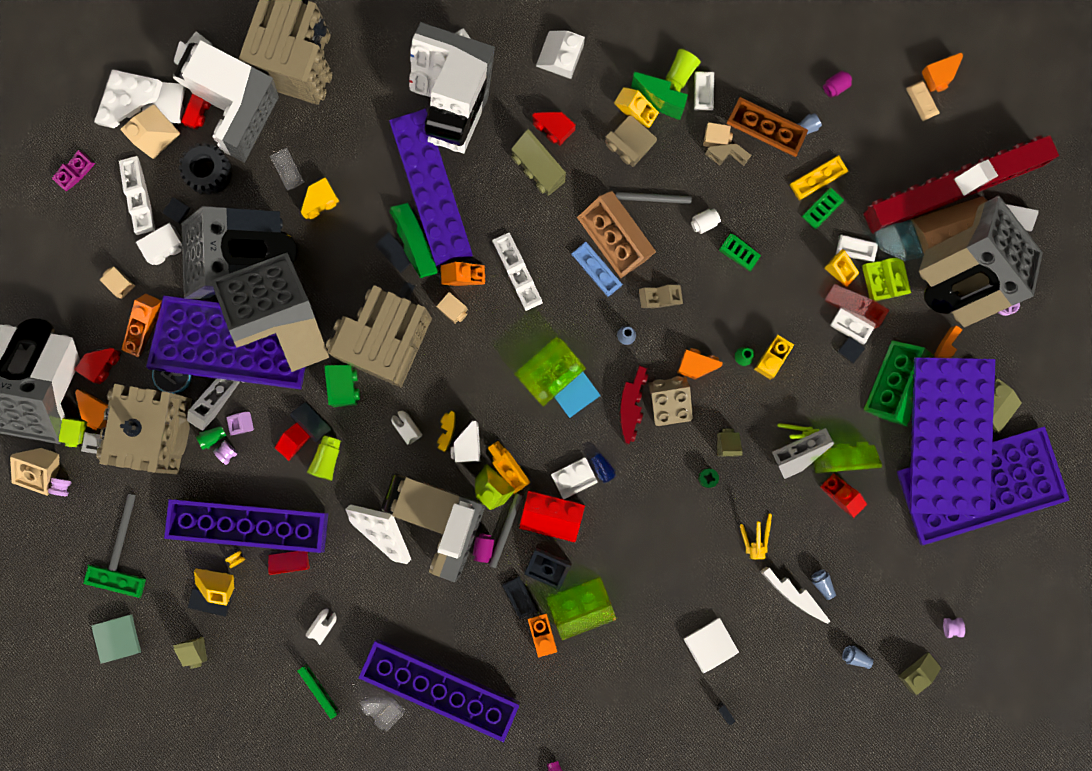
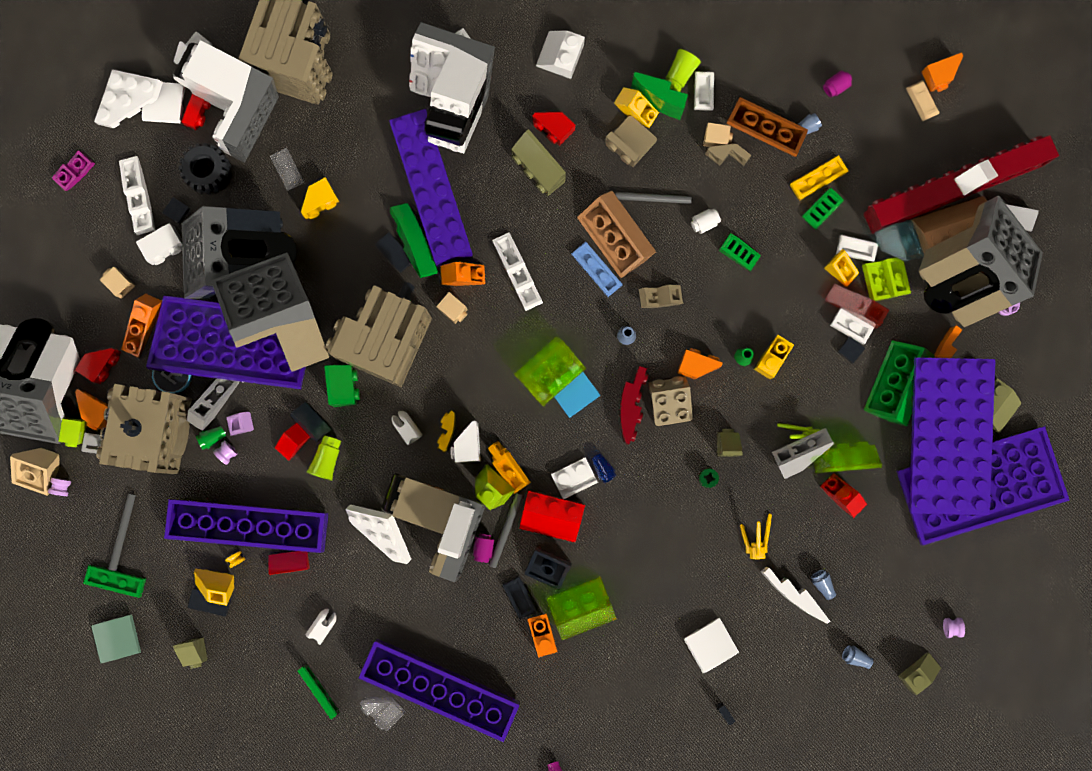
(150, 131): tan slope -> none

